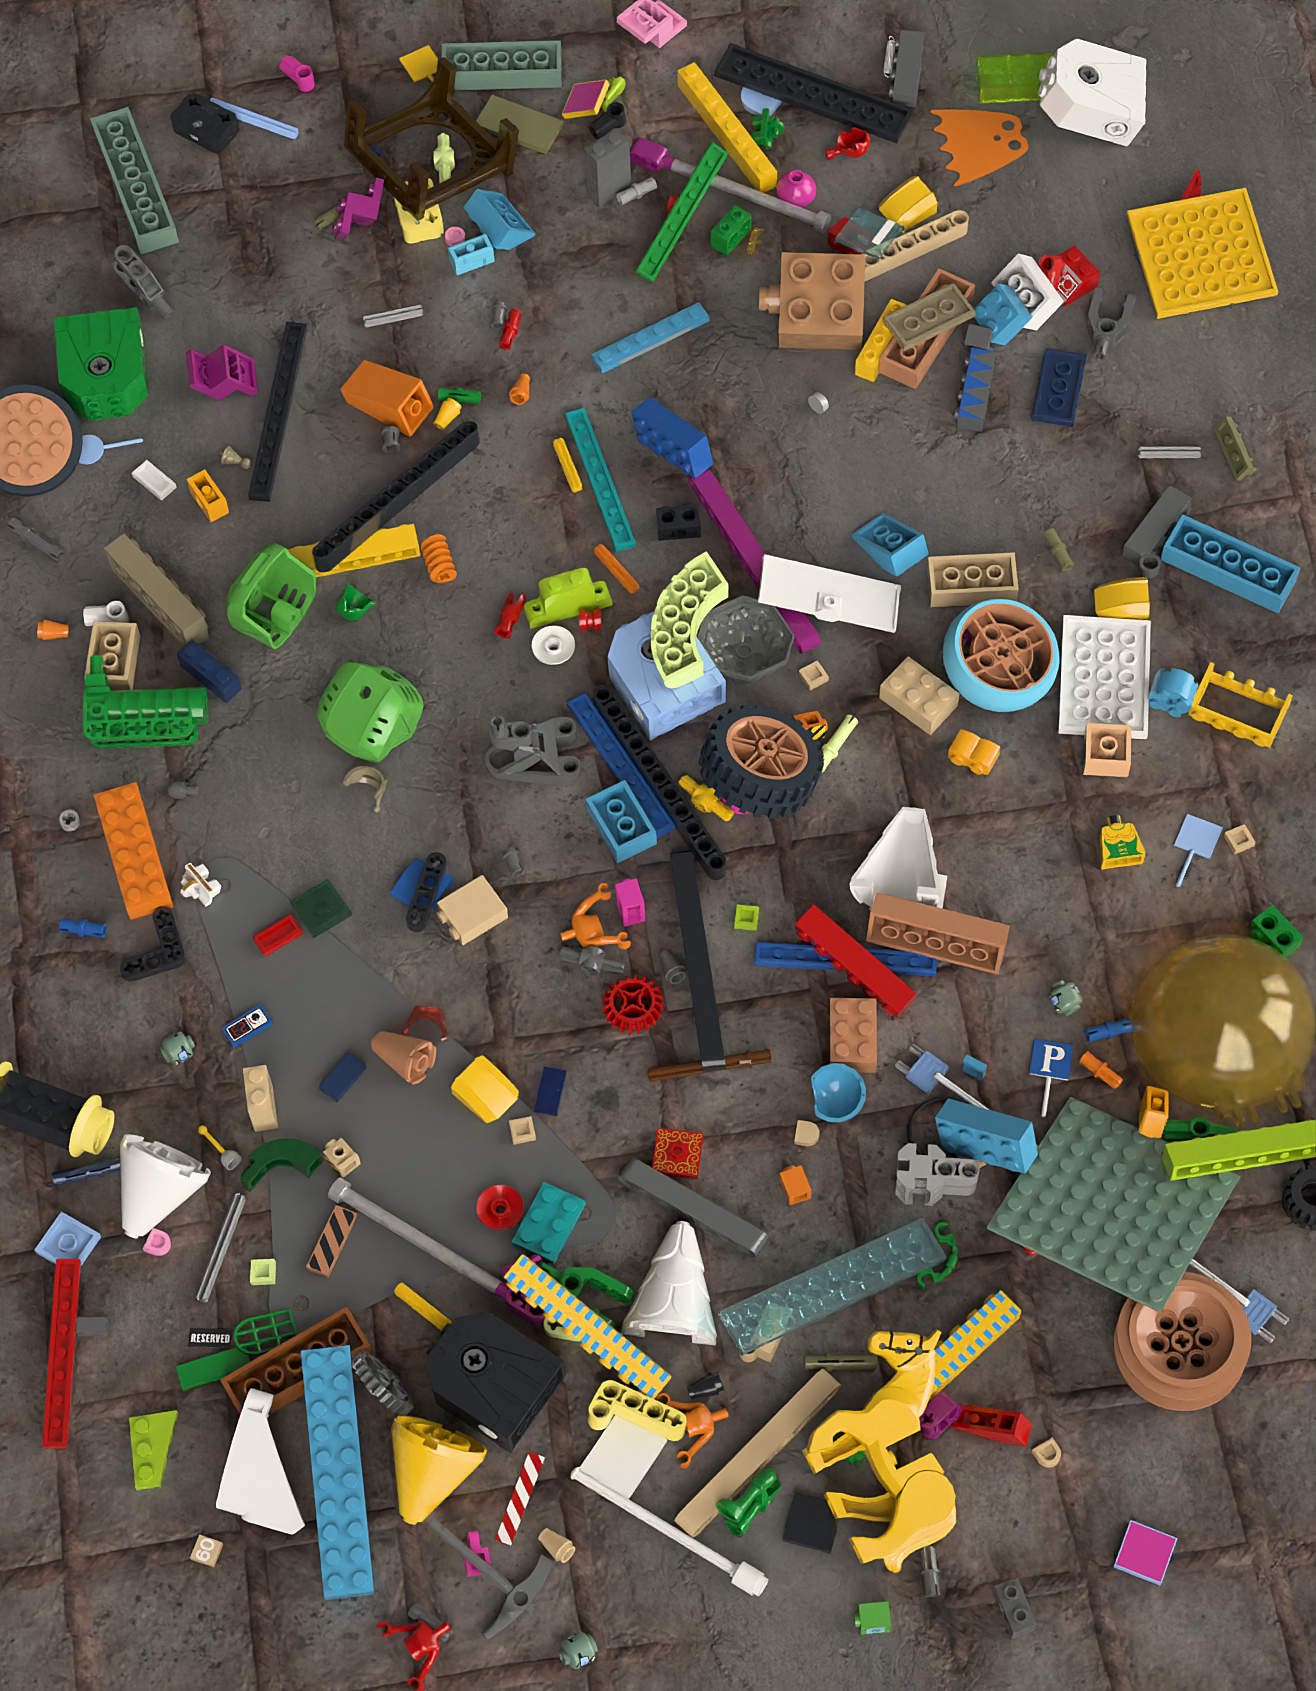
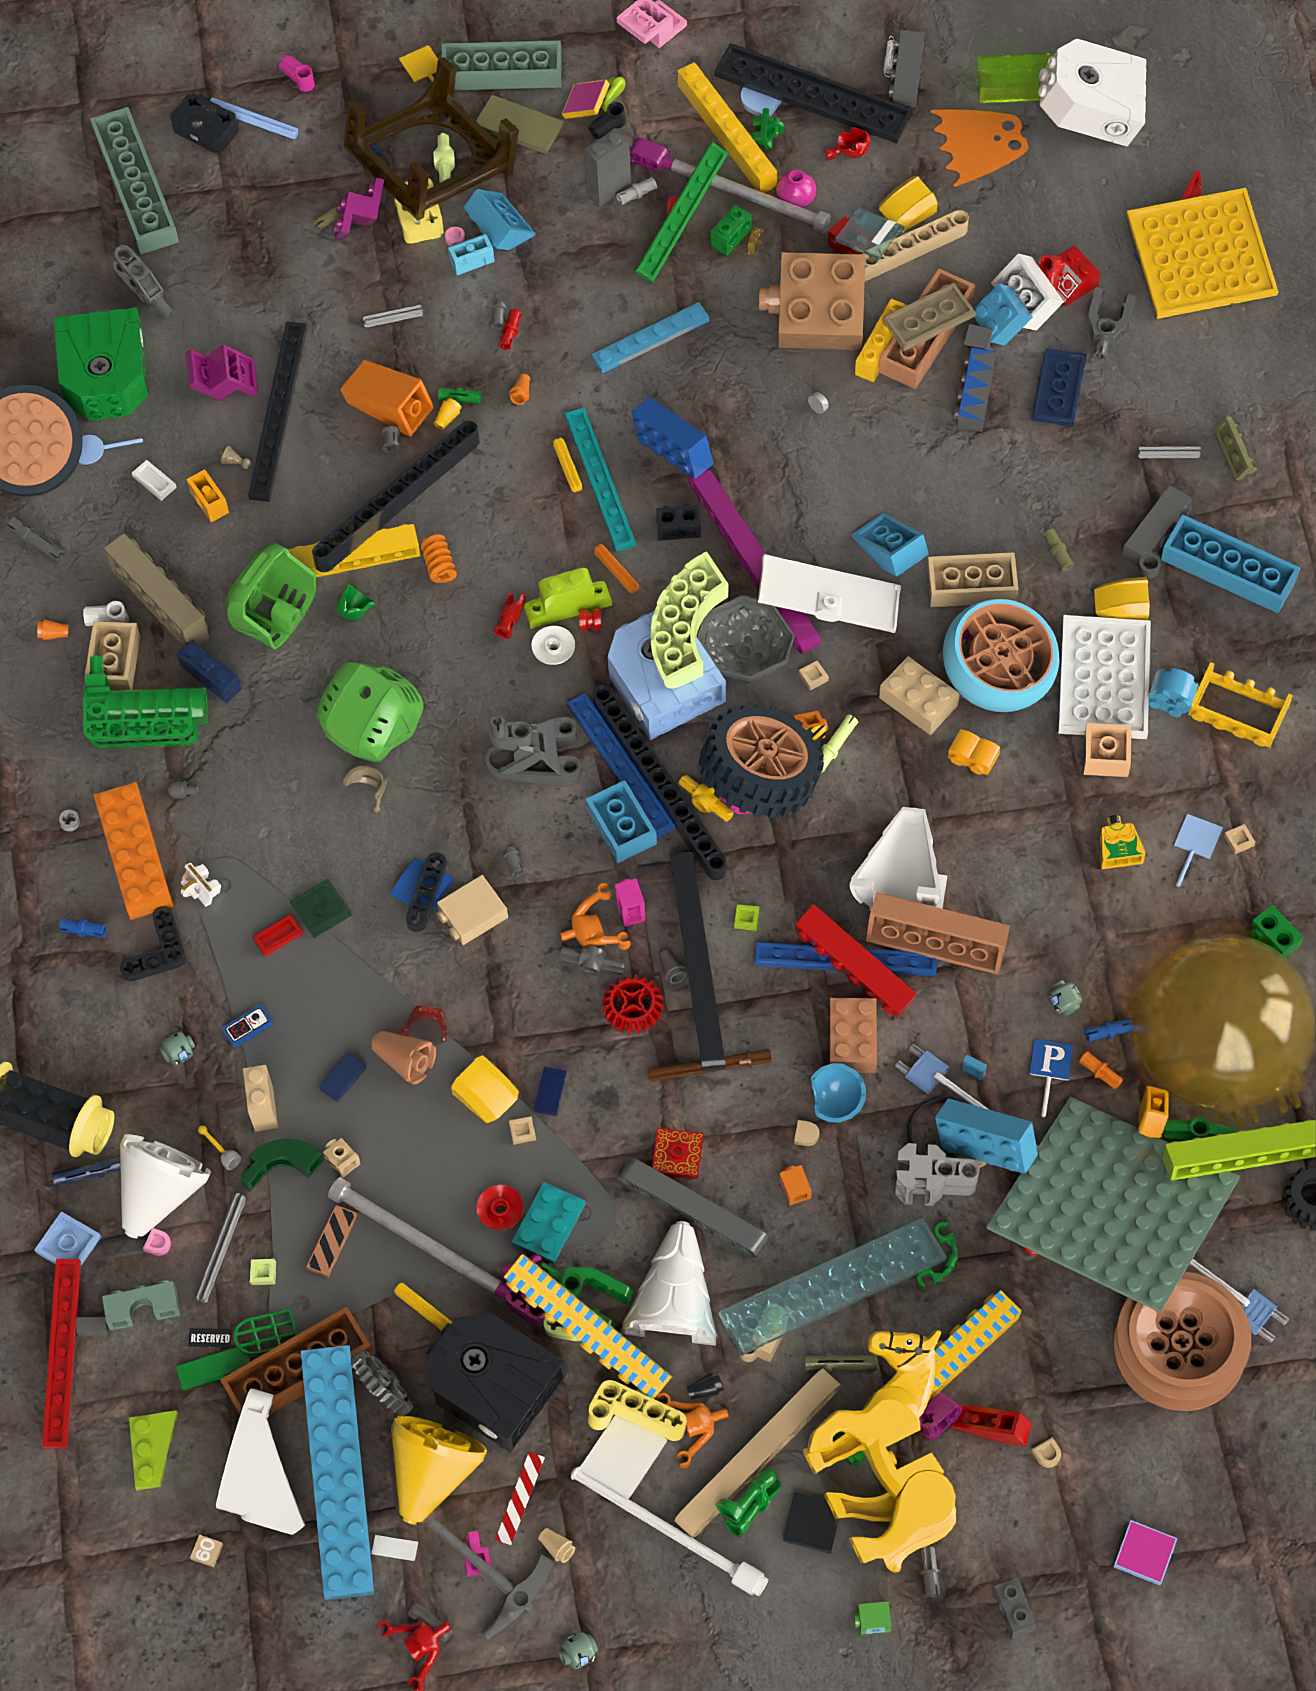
(121, 1305): none -> sand green arch
(394, 1548): none -> white sticker

